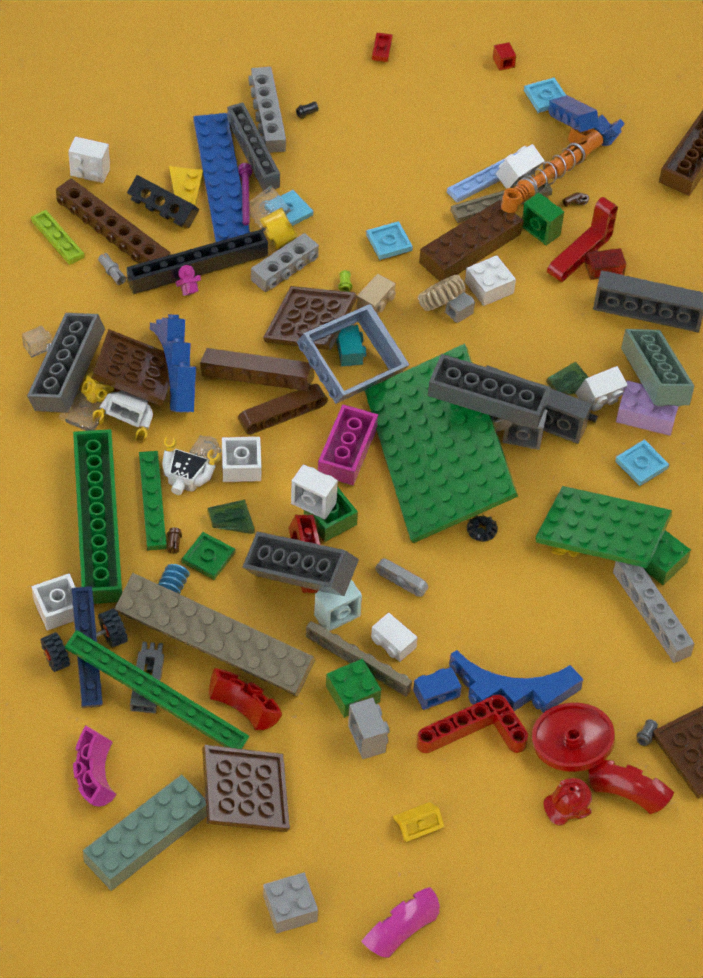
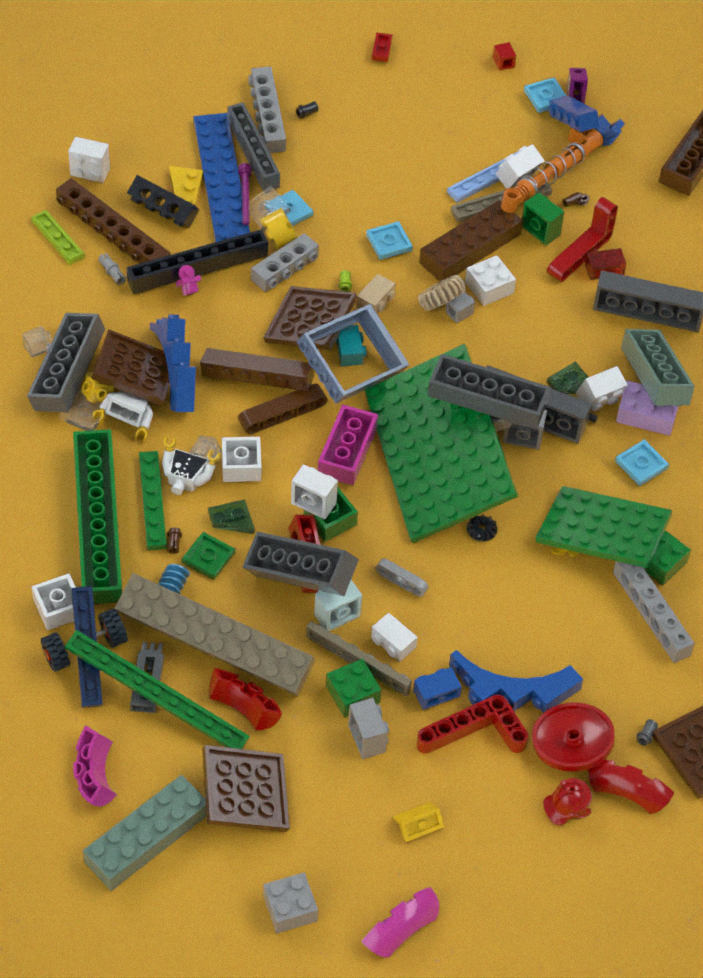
(577, 81): none -> magenta torso

